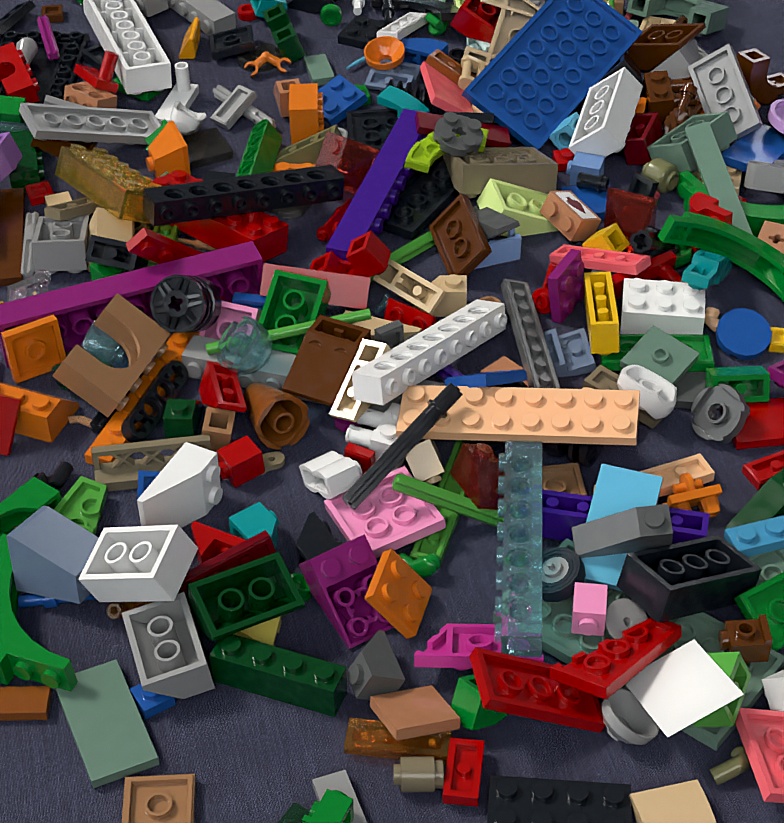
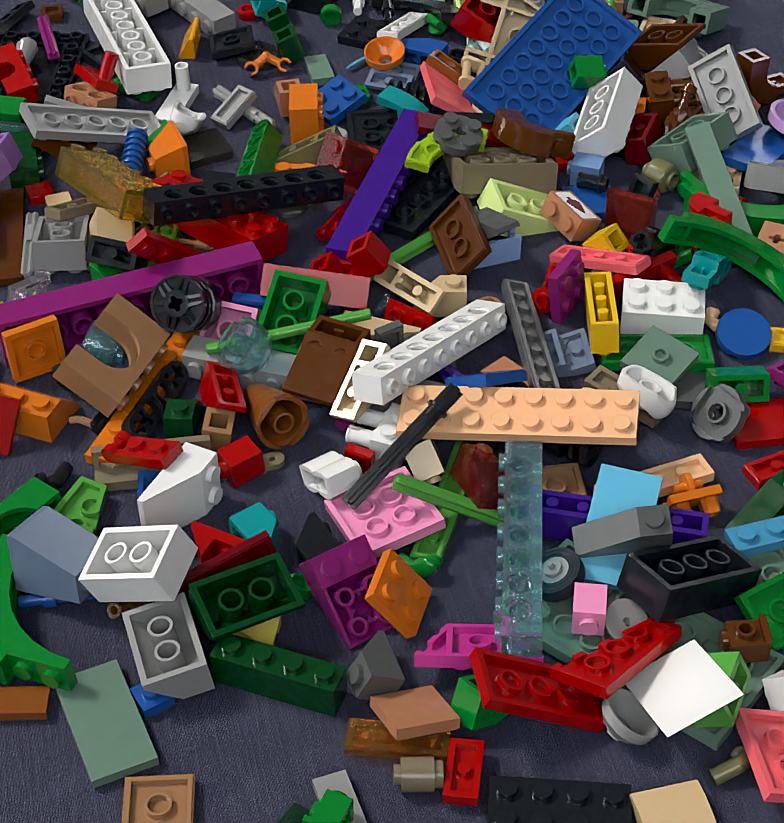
(135, 148): none -> blue piece
(141, 451): none -> red plate
(522, 135): none -> reddish brown arch
(586, 71): none -> green brick

